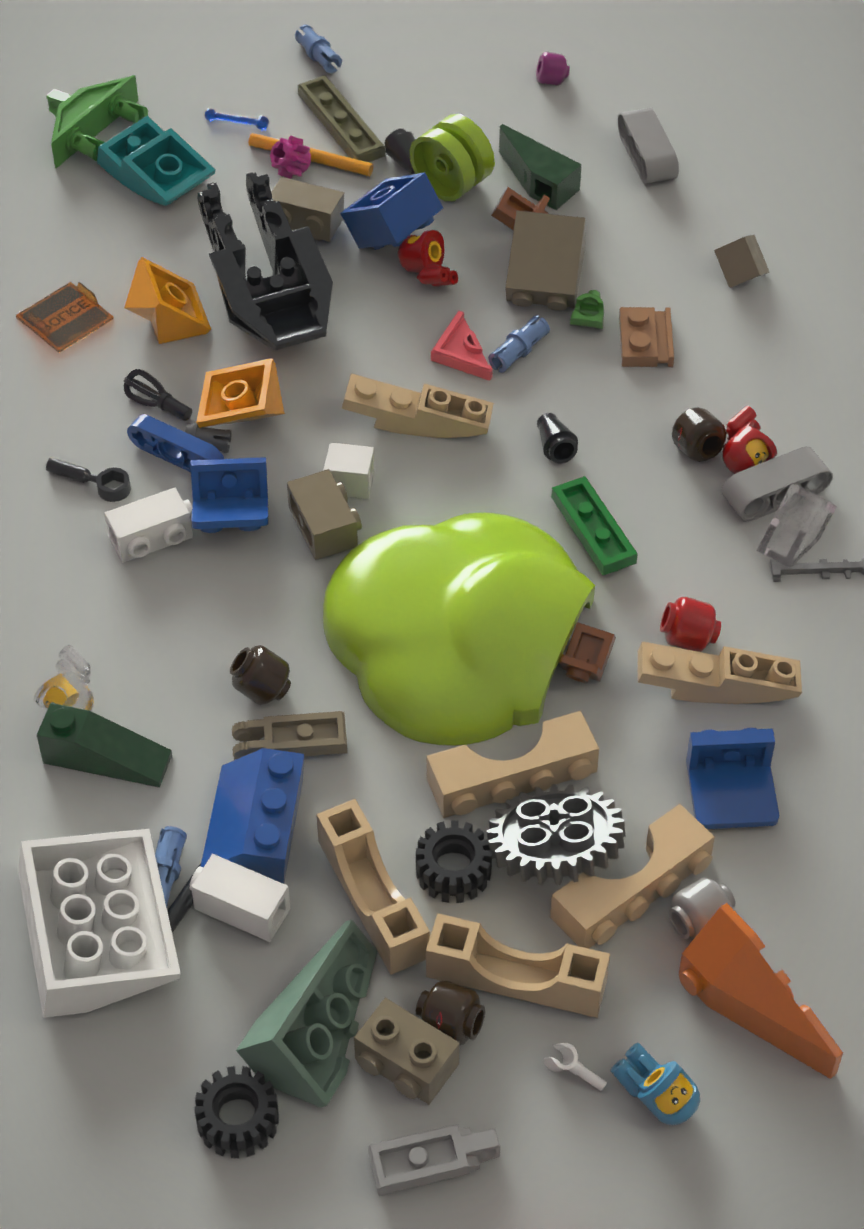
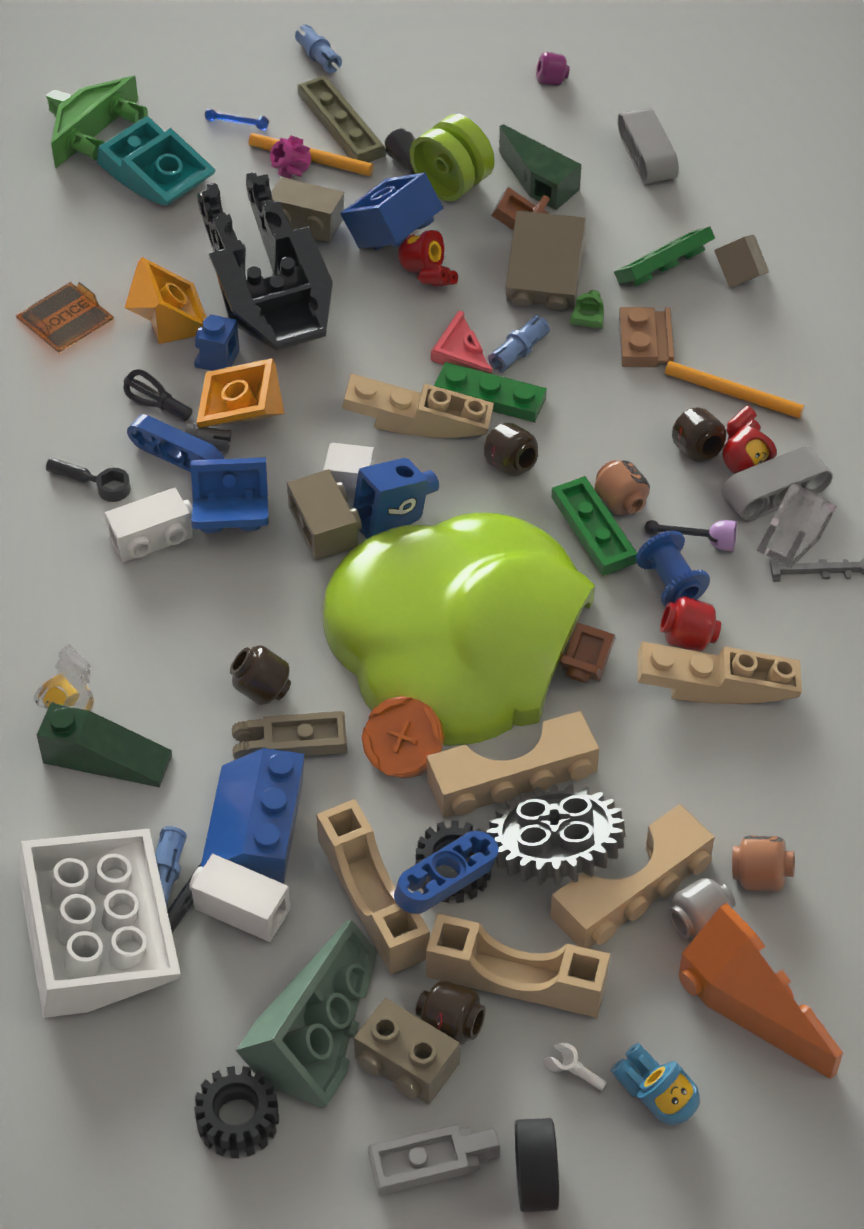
(217, 343): none -> blue brick
(391, 495): none -> blue torso
(401, 737): none -> orange tile
(440, 887): none -> blue beam
(508, 395): none -> green plate
(511, 449): none -> dark brown head
(536, 1165): none -> black tyre
(557, 440): black cone -> none
(621, 487): none -> nougat head
(664, 556): none -> blue hose
(665, 256): none -> green plate
(721, 534): none -> hinge
(732, 778): blue bracket -> none
(734, 389): none -> light orange bar
(762, 863): none -> nougat head

